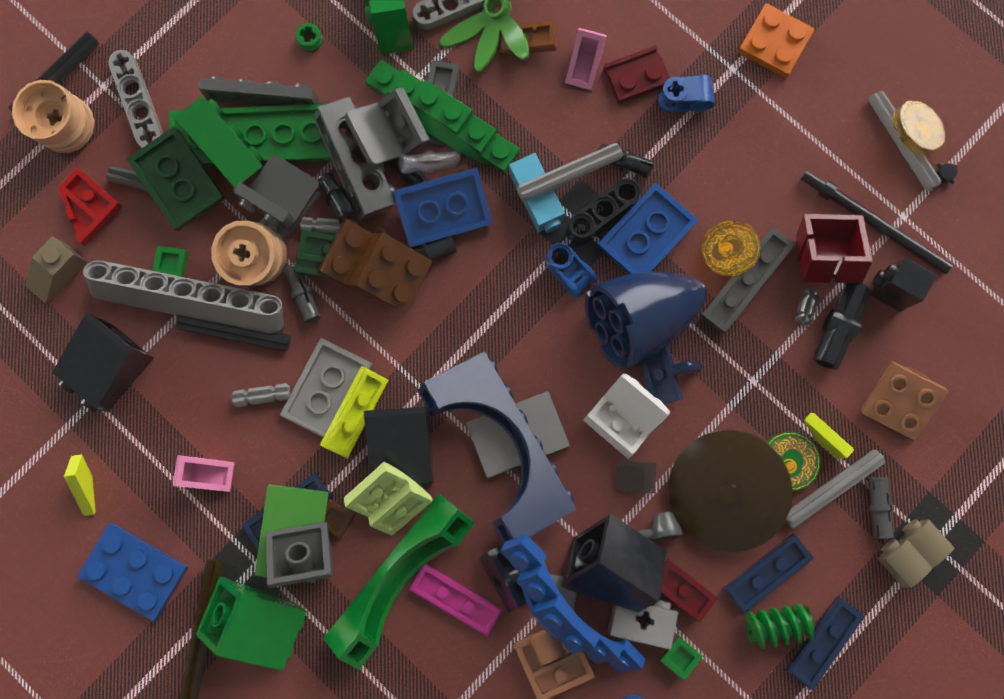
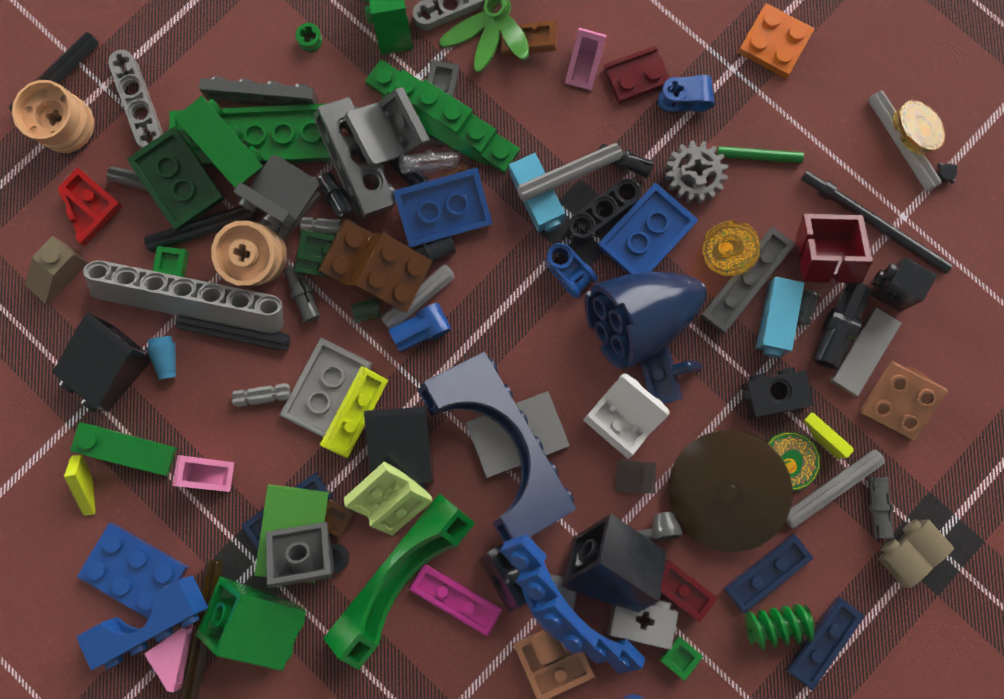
(123, 449): none -> green slope
(163, 356): none -> dark azure cone
(170, 607): none -> blue arch
(170, 658): none -> bright pink slope
(197, 228): none -> black axle
(340, 557): none -> black tile
(366, 310): none -> clear green hinge
(425, 292): none -> light grey axle
(426, 325): none -> blue piece
(704, 162): none -> light grey gear
(760, 154): none -> green bar
(780, 317): none -> medium azure brick
(794, 388): none -> black brick
(865, 352): none -> light grey tile

